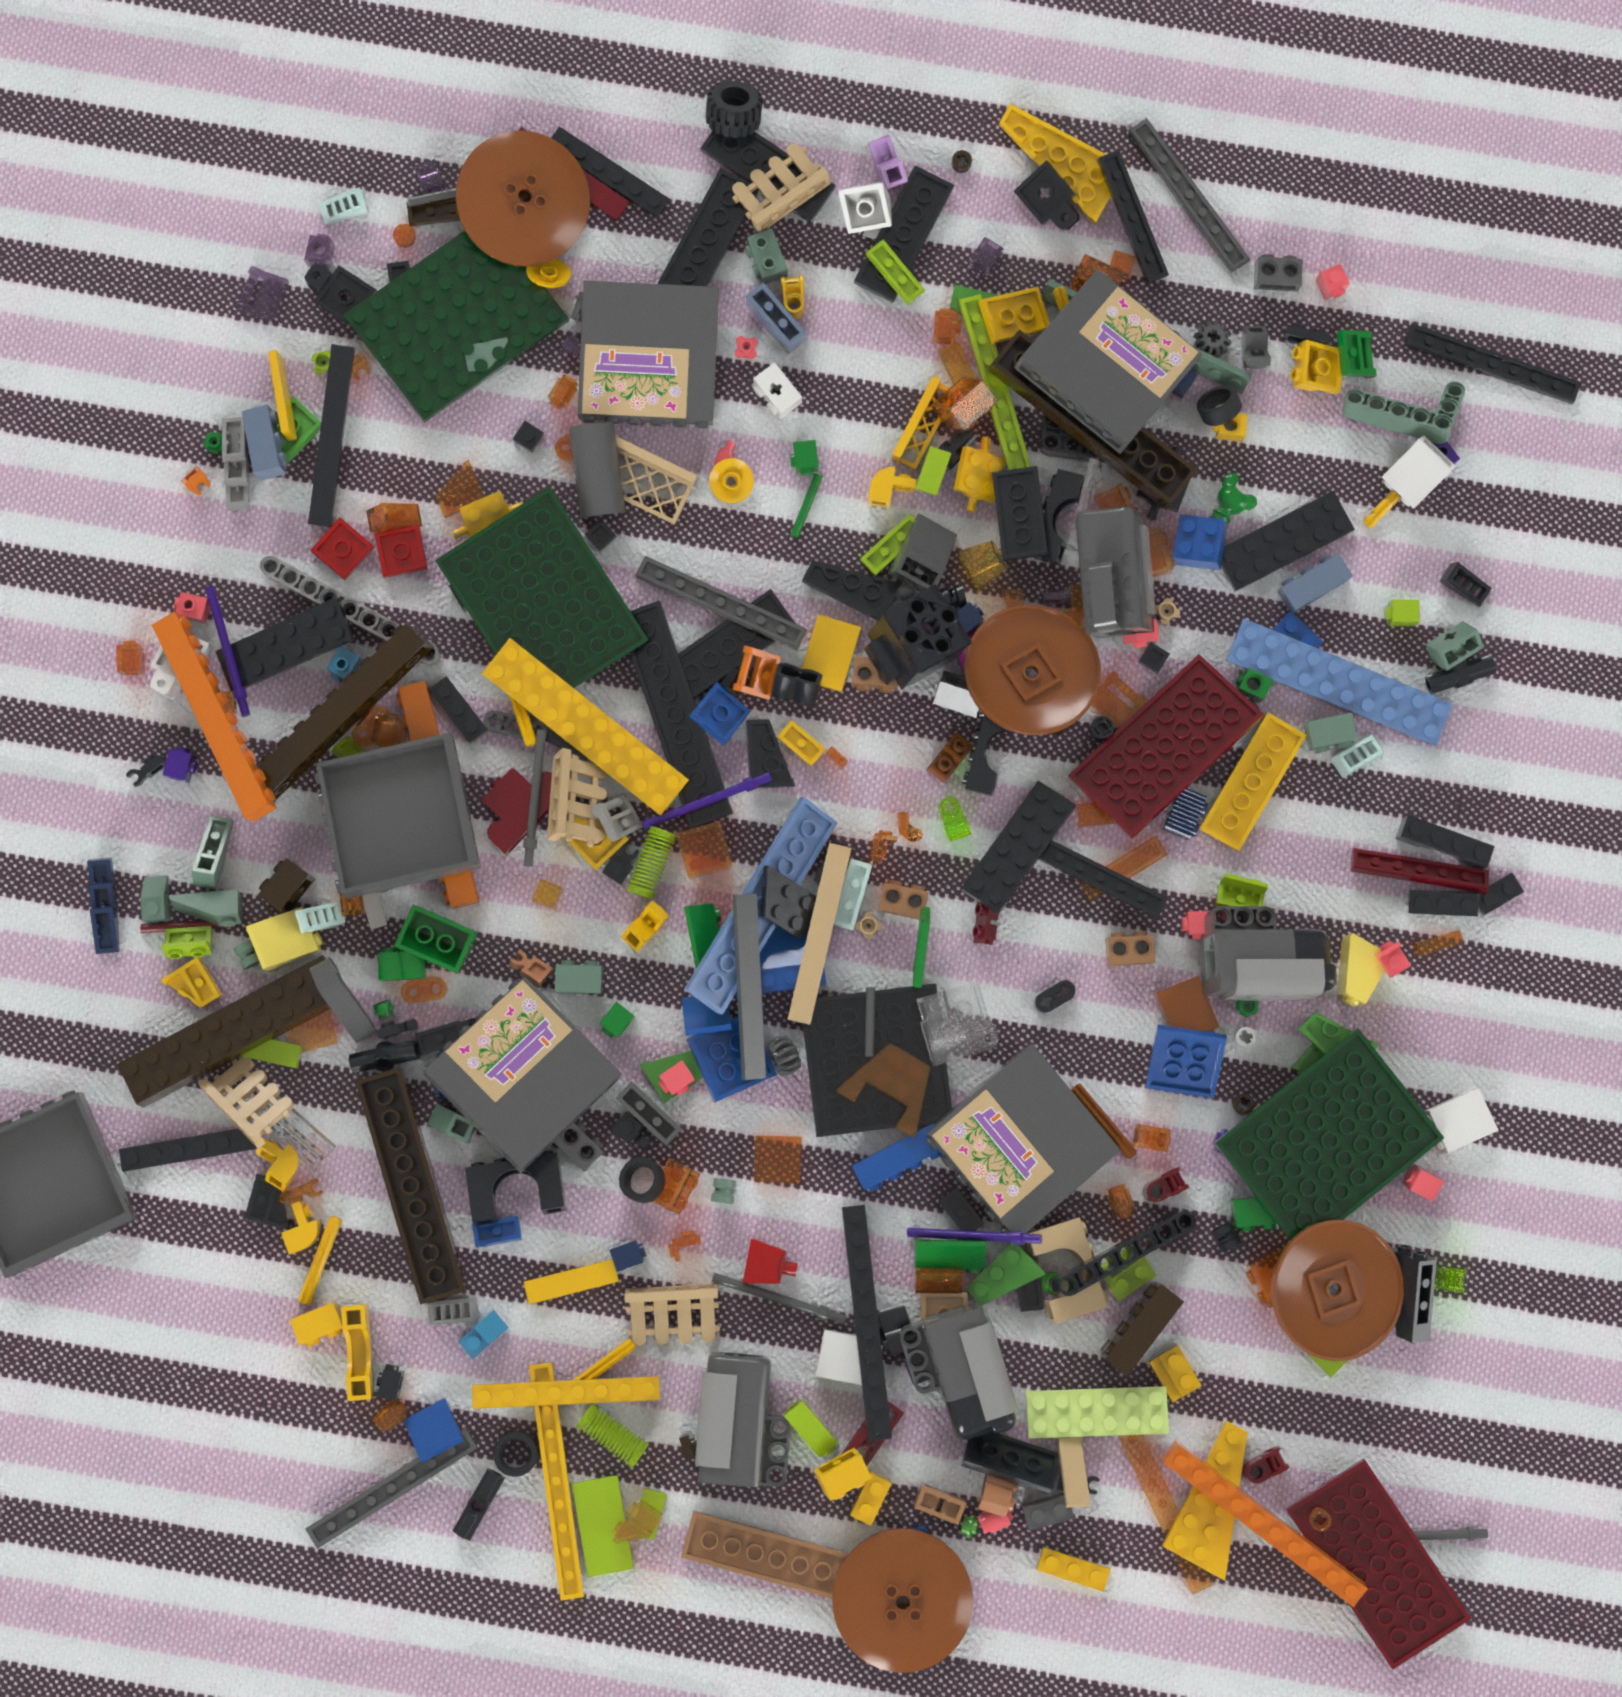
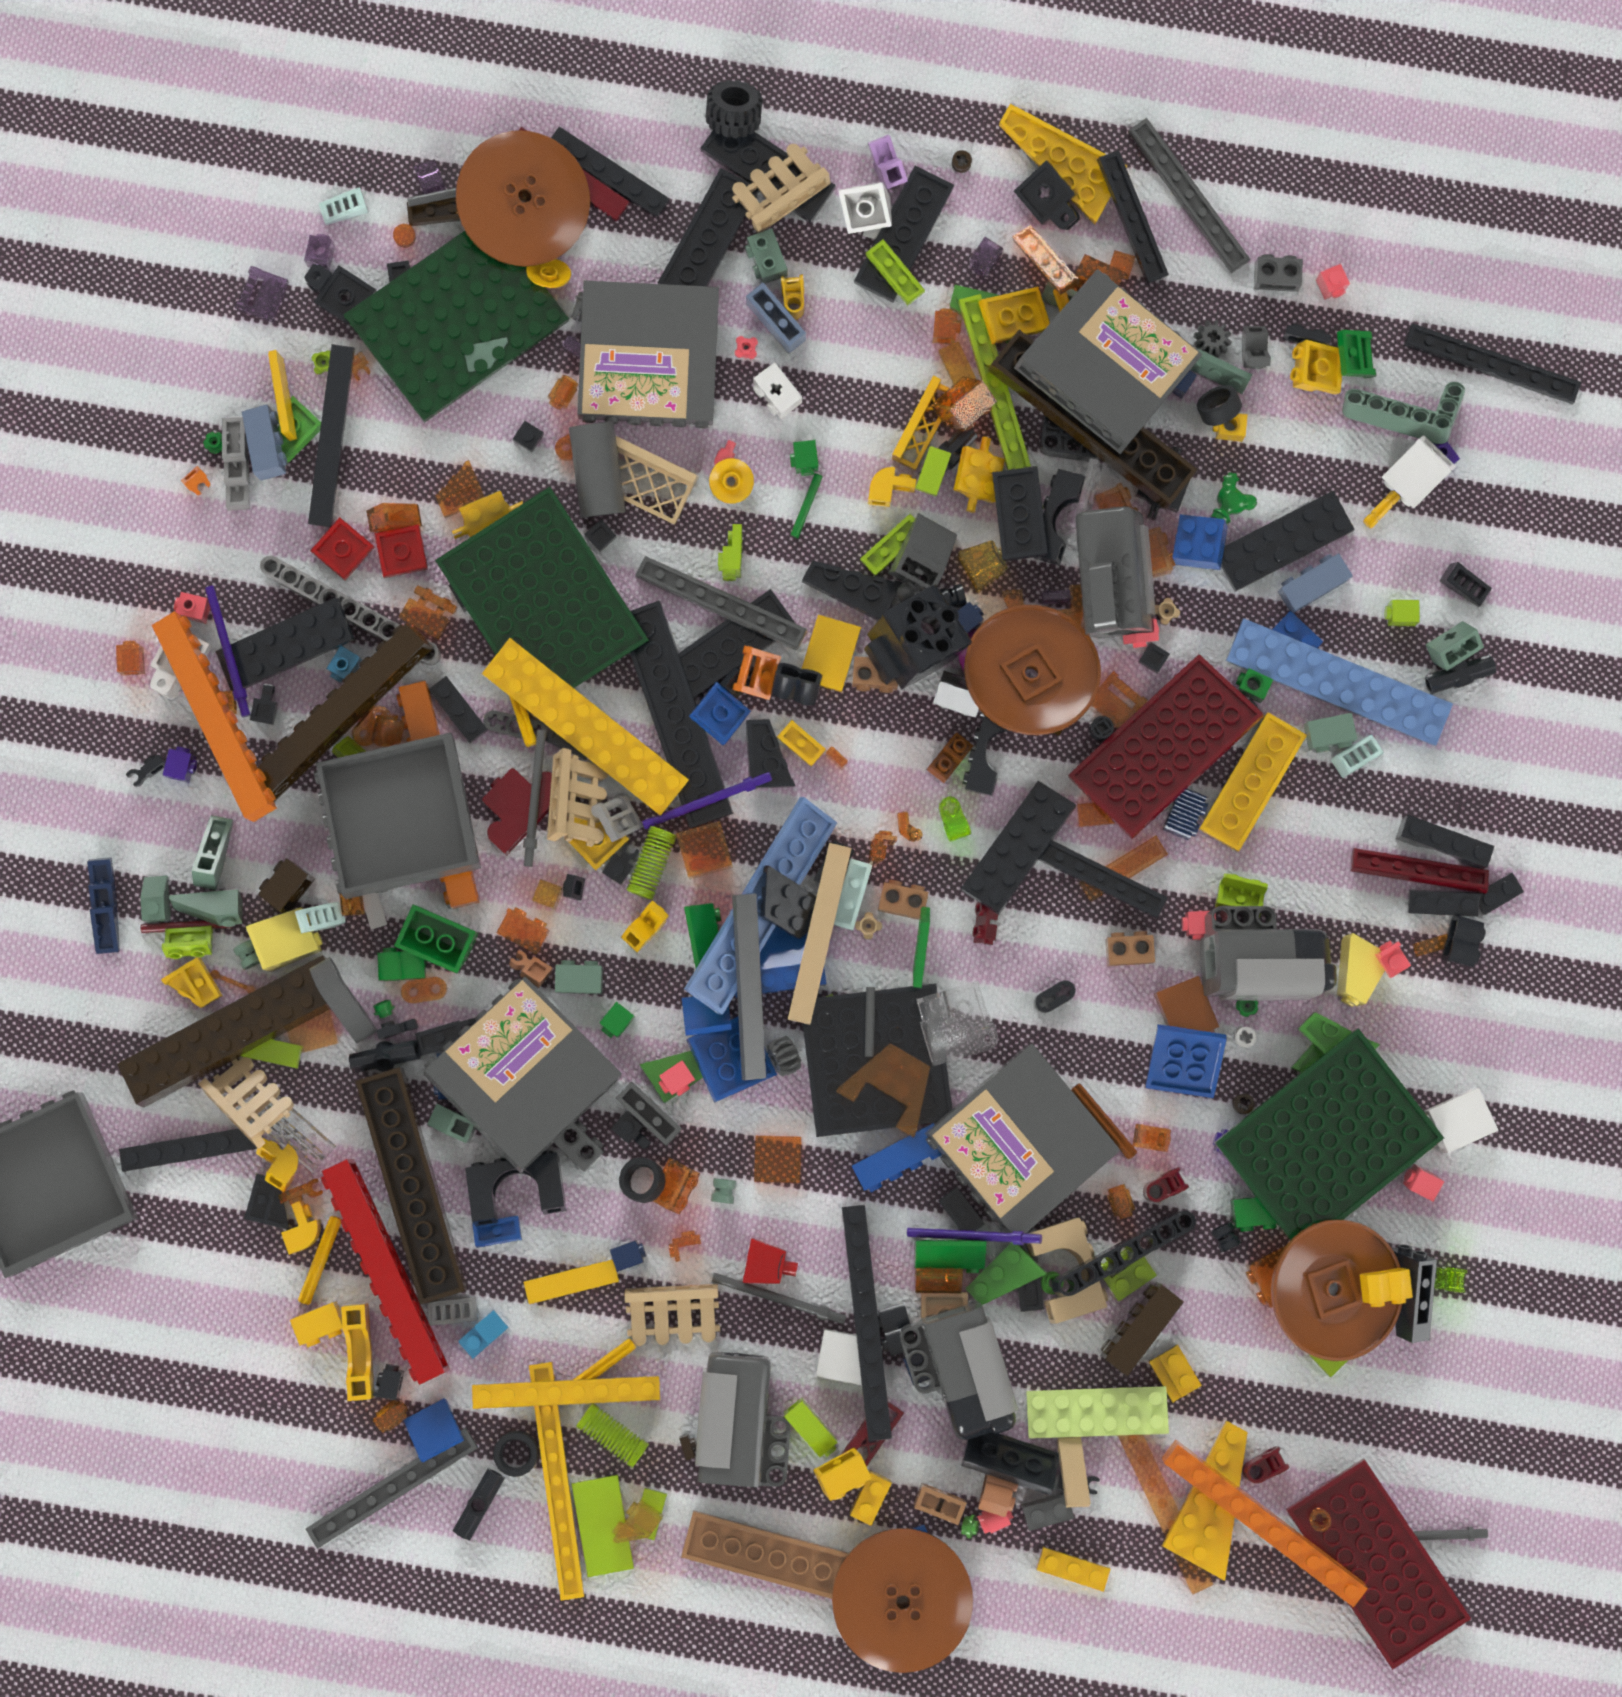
(216, 974): none -> clear orange hinge
(264, 709): none -> black plate
(385, 1271): none -> red brick
(424, 618): none -> clear orange plate
(523, 931): none -> clear orange bracket
(573, 887): none -> black plate
(731, 559): none -> lime plate
(1045, 259): none -> clear orange tile
(1386, 1286): none -> yellow brick
(1463, 941): none -> black brick

